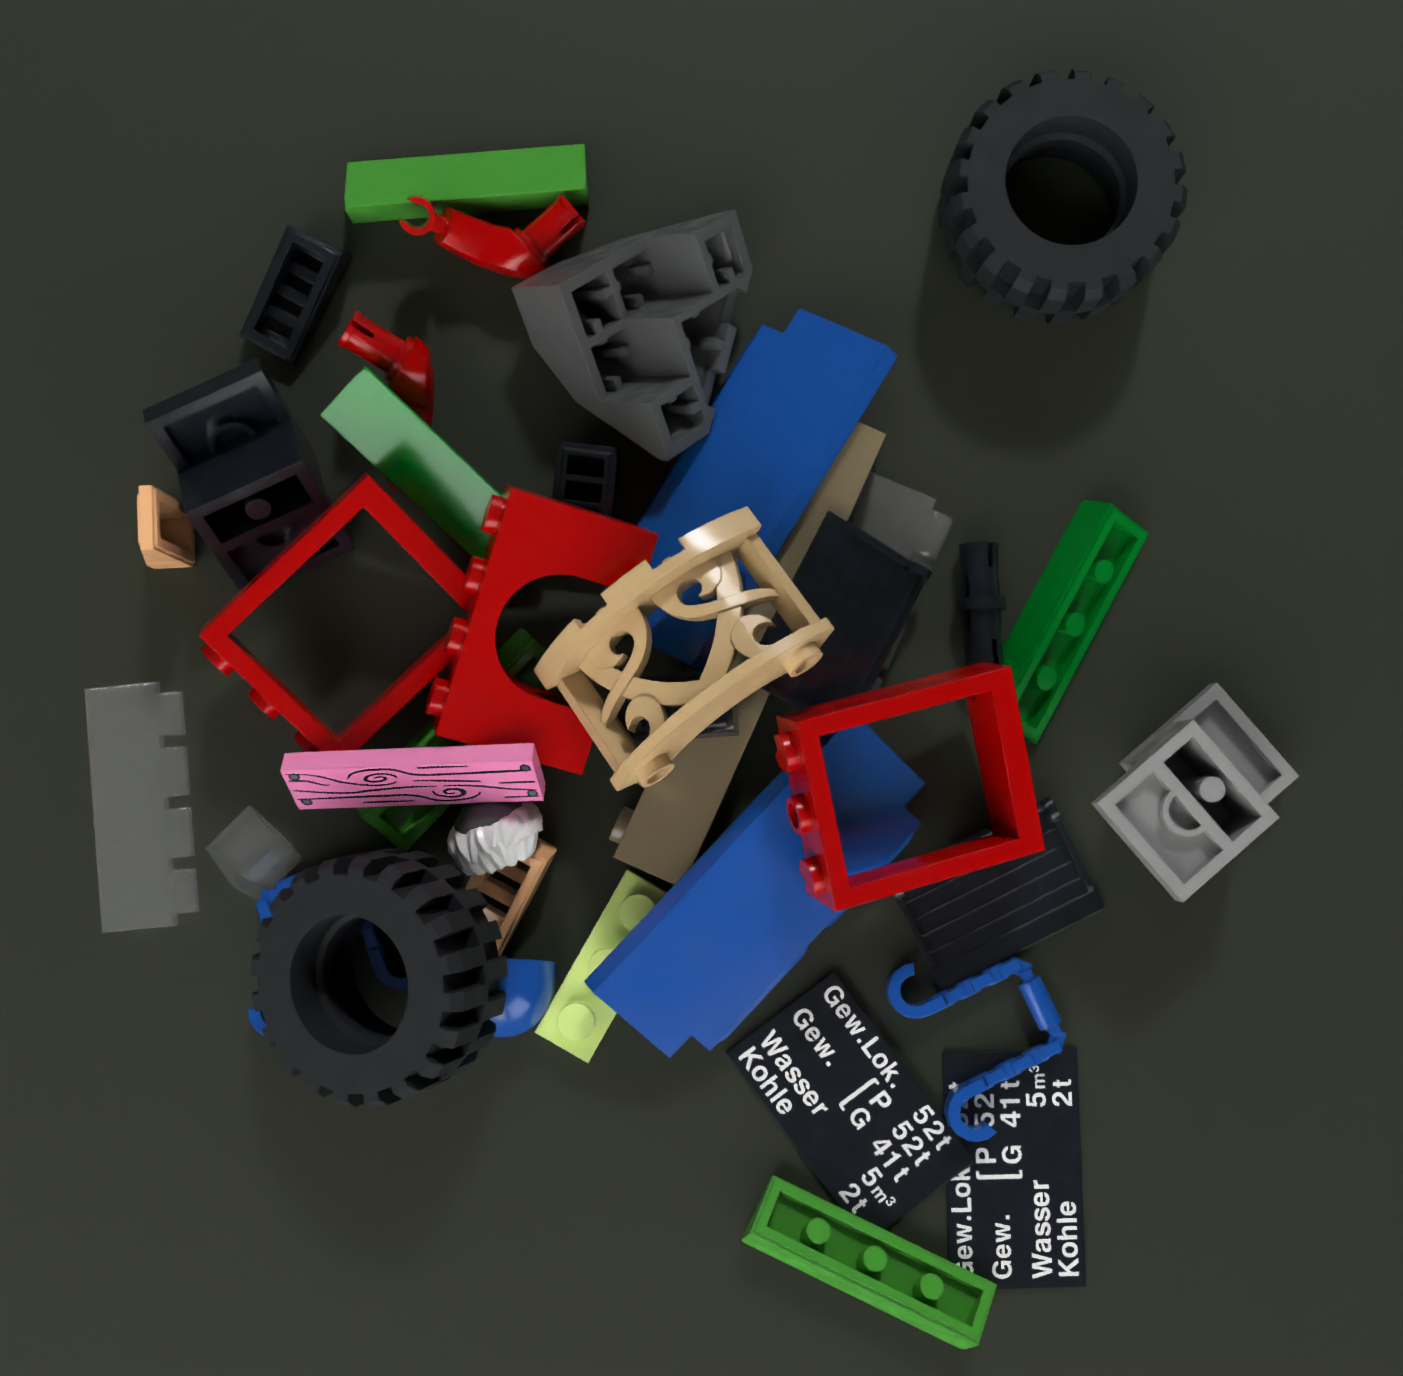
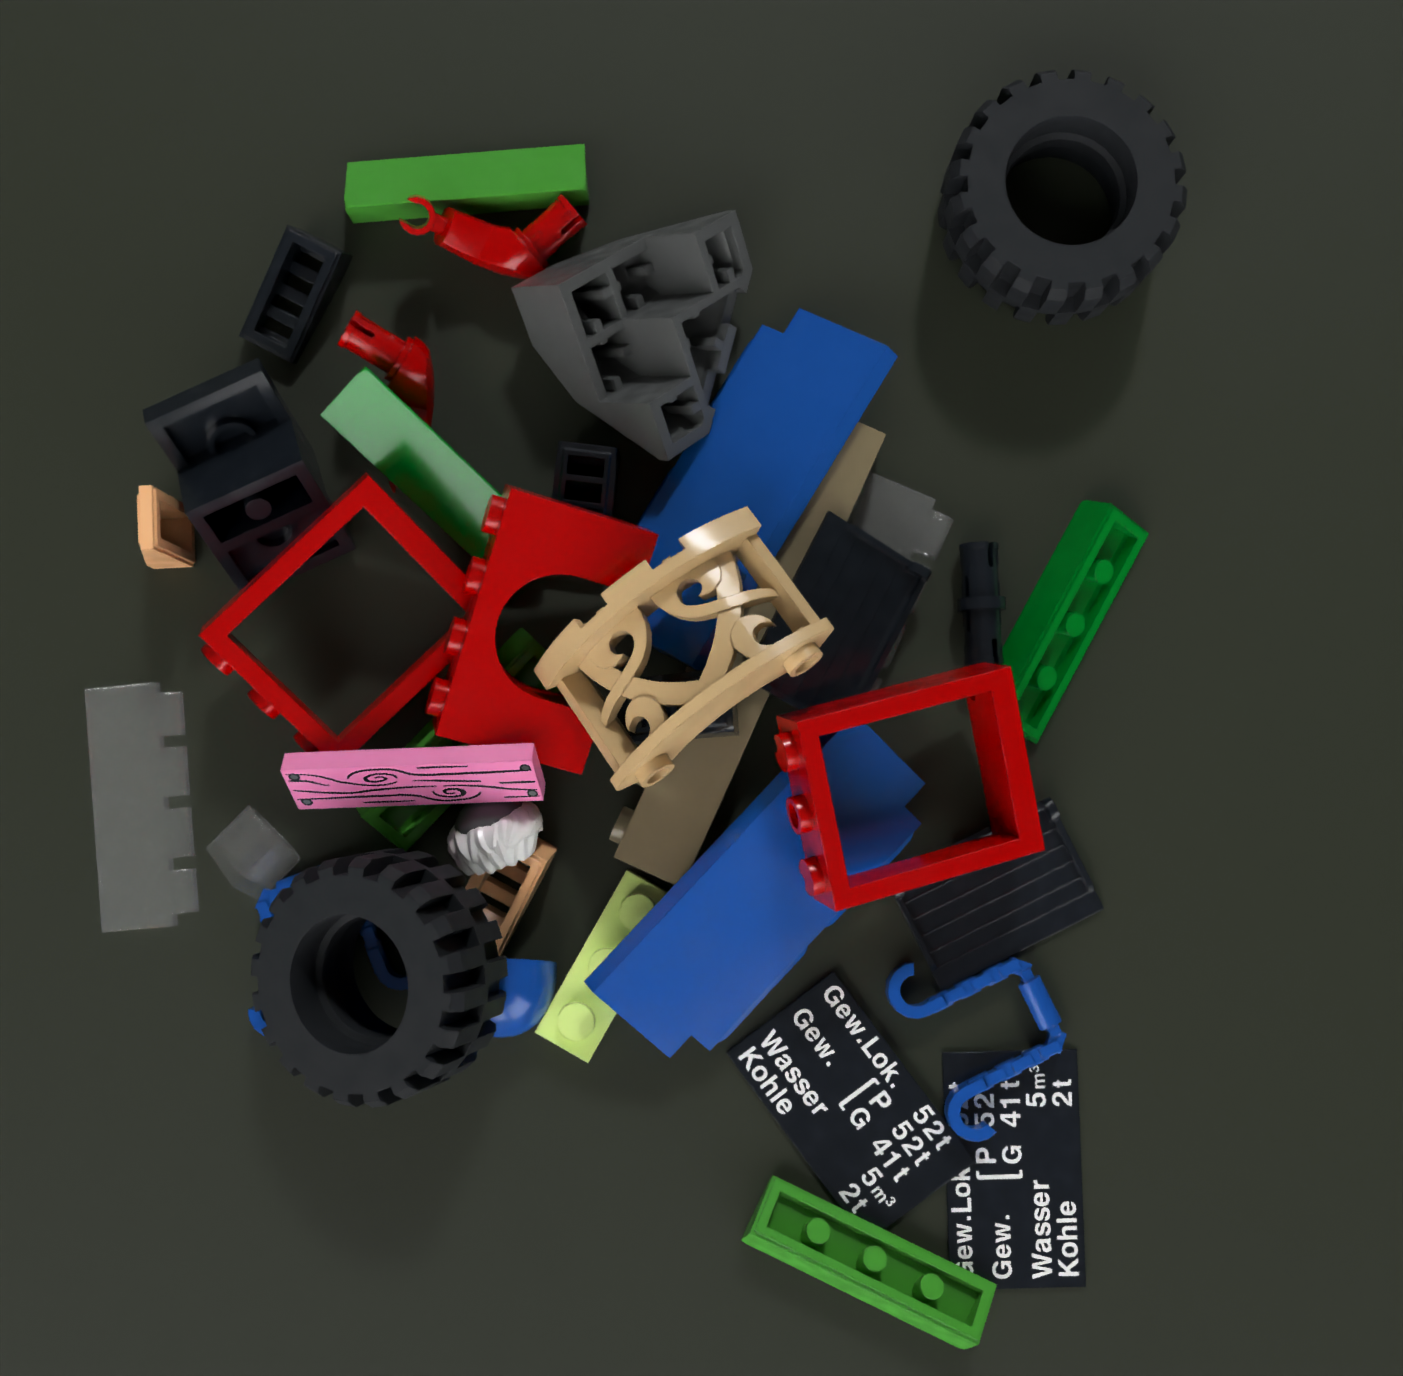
(1196, 792): light grey bracket -> none

